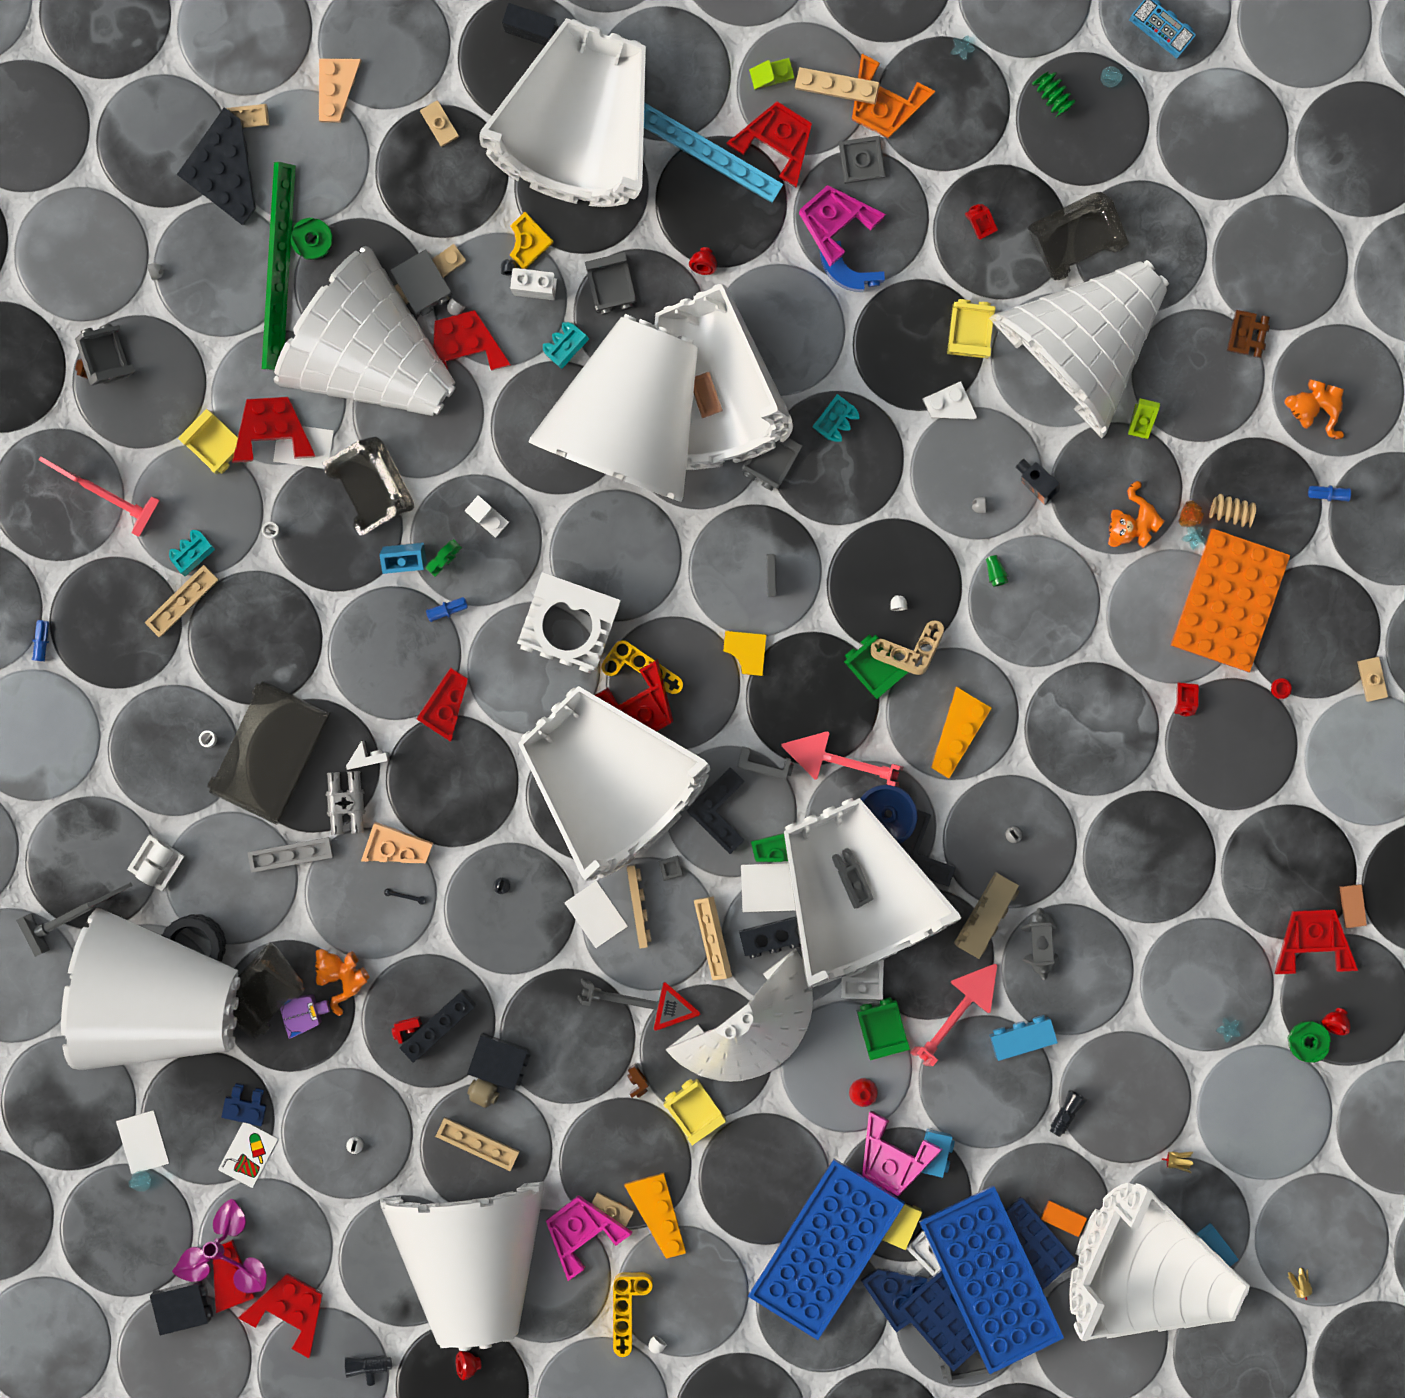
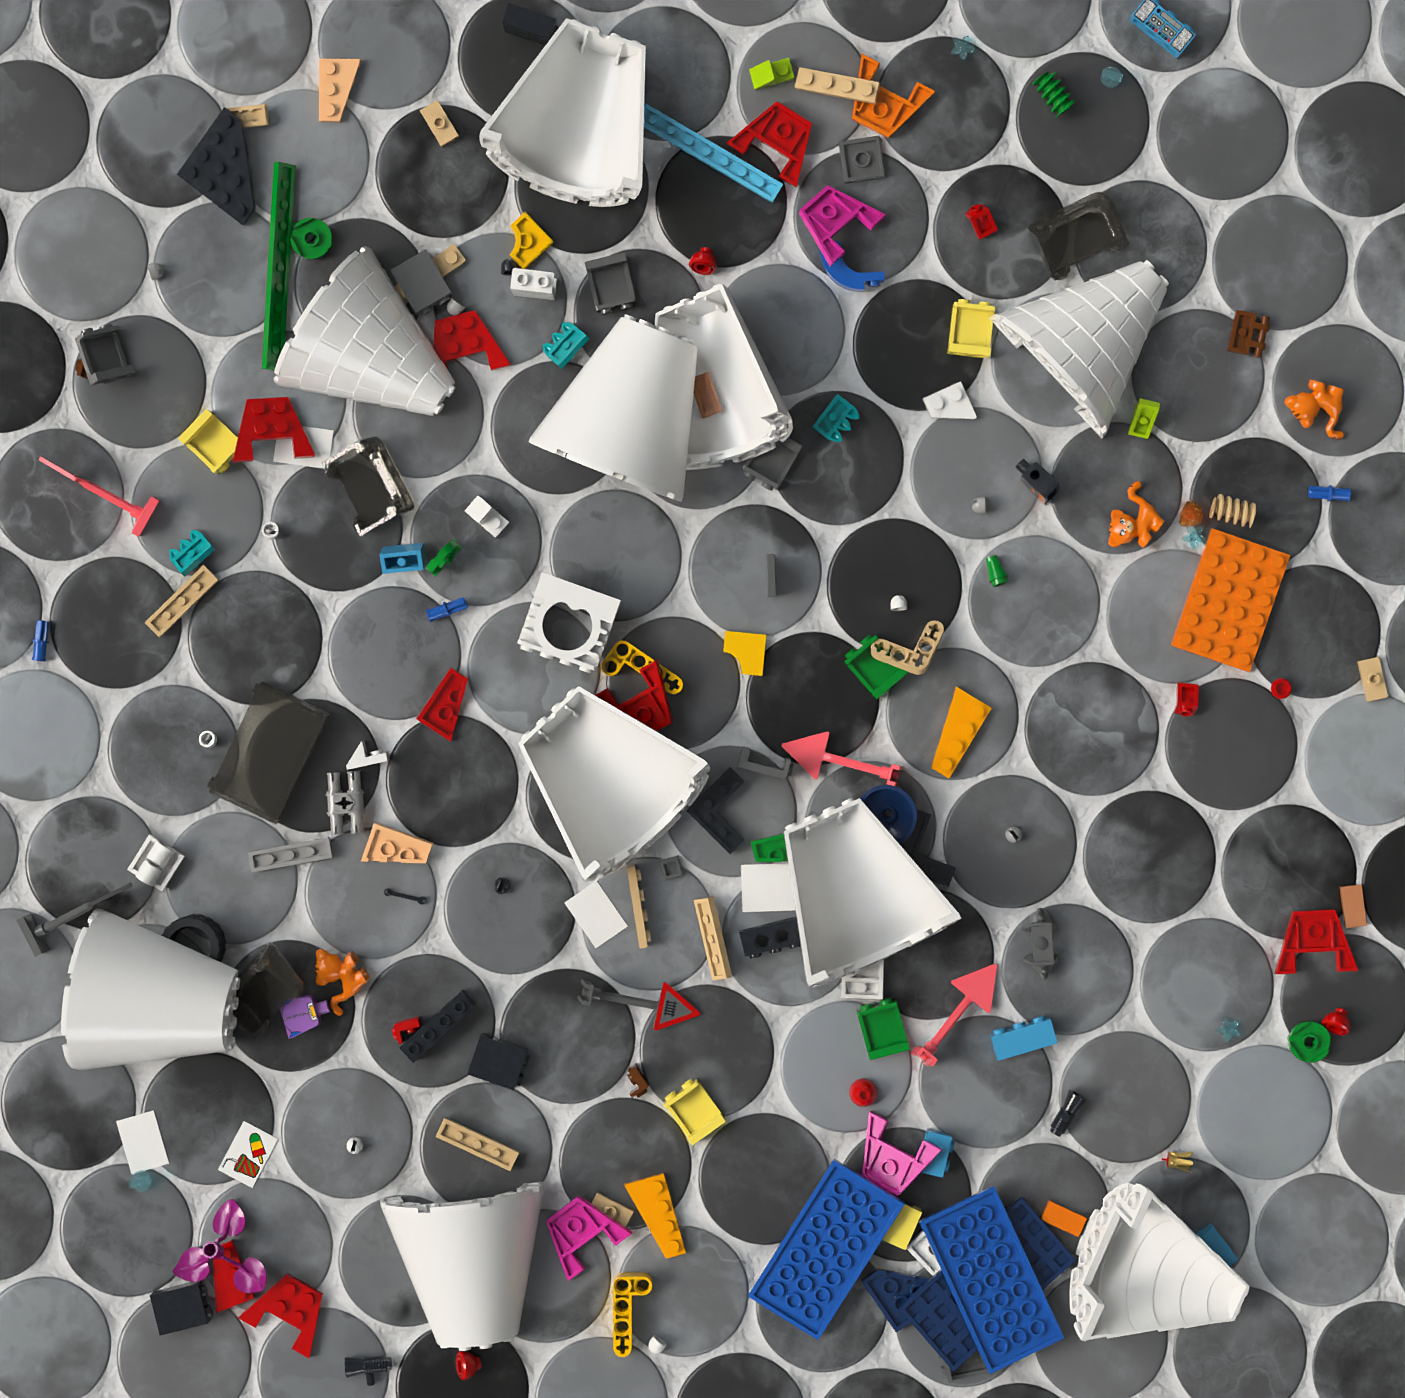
(244, 1110): dark blue plate -> none
(483, 1093): dark tan head -> none
(758, 1034): white cone -> none
(852, 879): dark grey hinge -> none
(986, 915): dark tan wedge -> none
(1304, 1288): pearl gold piece -> none

